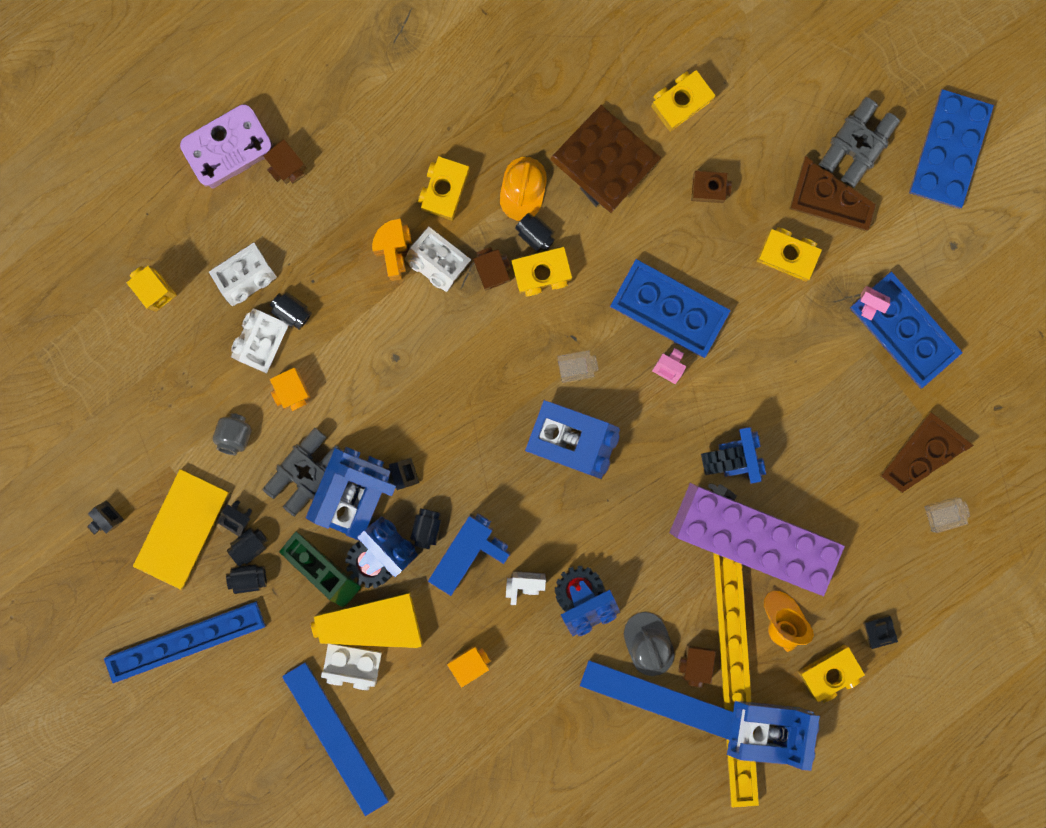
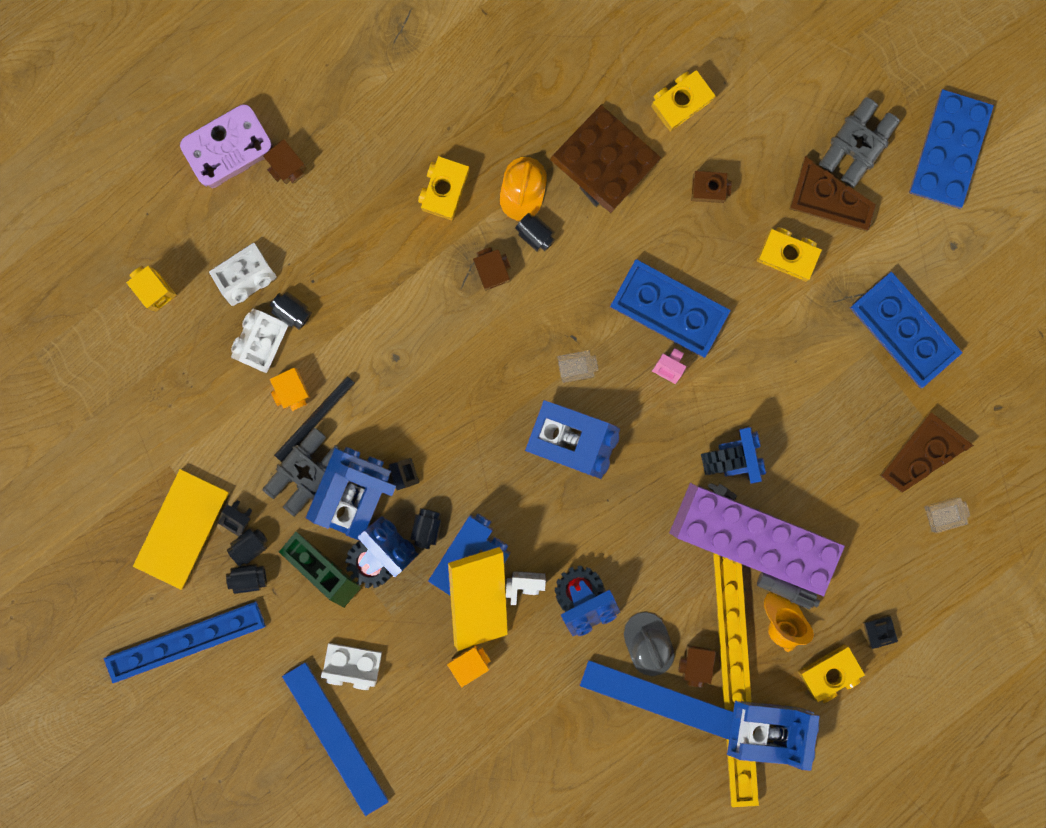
(104, 518): black tile -> none
(232, 434): dark grey head -> none
(314, 418): none -> black bar
(373, 623): yellow slope -> none
(390, 241): light orange brick -> none
(437, 259): white bracket -> none
(478, 598): none -> yellow tile
(553, 259): yellow brick -> none
(789, 591): none -> dark grey piece
(873, 301): bright pink tile -> none

